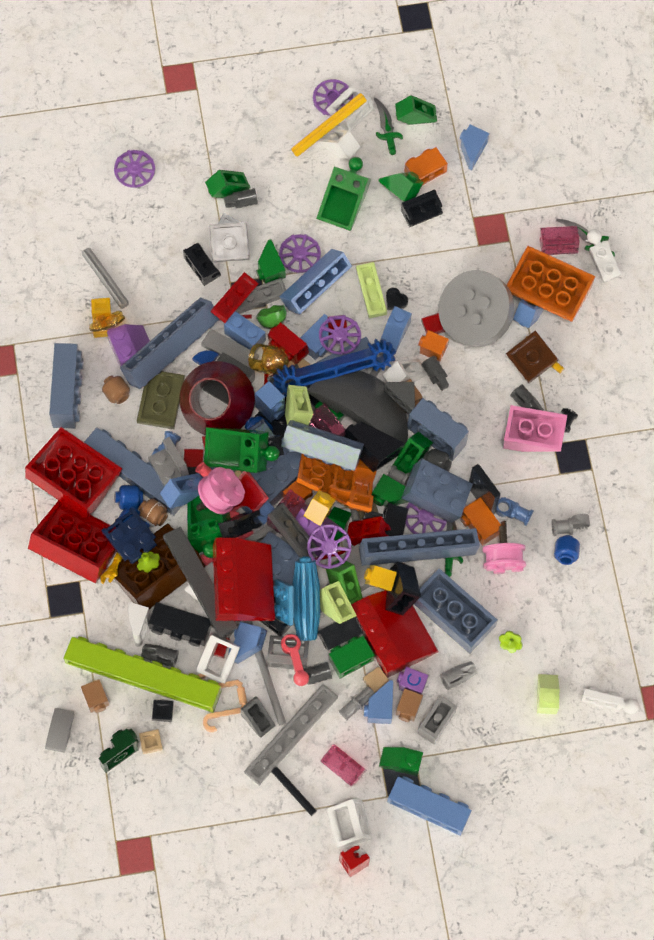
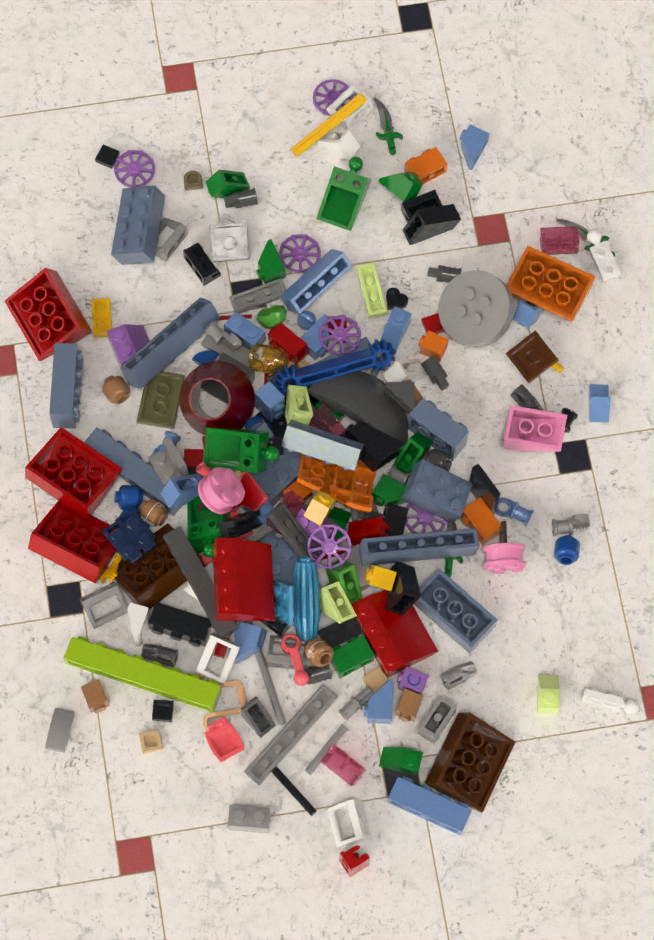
(47, 313): none -> red slope
(99, 595): none -> light grey tile
(105, 278): light grey axle -> none
(106, 323): clear yellow dish -> none
(107, 156): none -> black tile
(123, 744): dark green plate -> none
(138, 225): none -> sand blue brick
(148, 561): lime plant -> none
(173, 241): none -> light grey tile
(193, 181): none -> dark tan tile
(221, 336): none -> light grey connector
(223, 739): none -> coral piece
(234, 297): red plate -> none
(249, 819): none -> light grey brick
(306, 320): none -> medium blue tile
(318, 652): none -> medium nougat head
(333, 740): none -> light grey bar
(415, 111): green slope -> none
(430, 223): none -> black slope
(443, 273): none -> dark grey hinge
(470, 761): none -> reddish brown slope
(510, 641): lime plant -> none
(599, 403): none -> medium blue slope

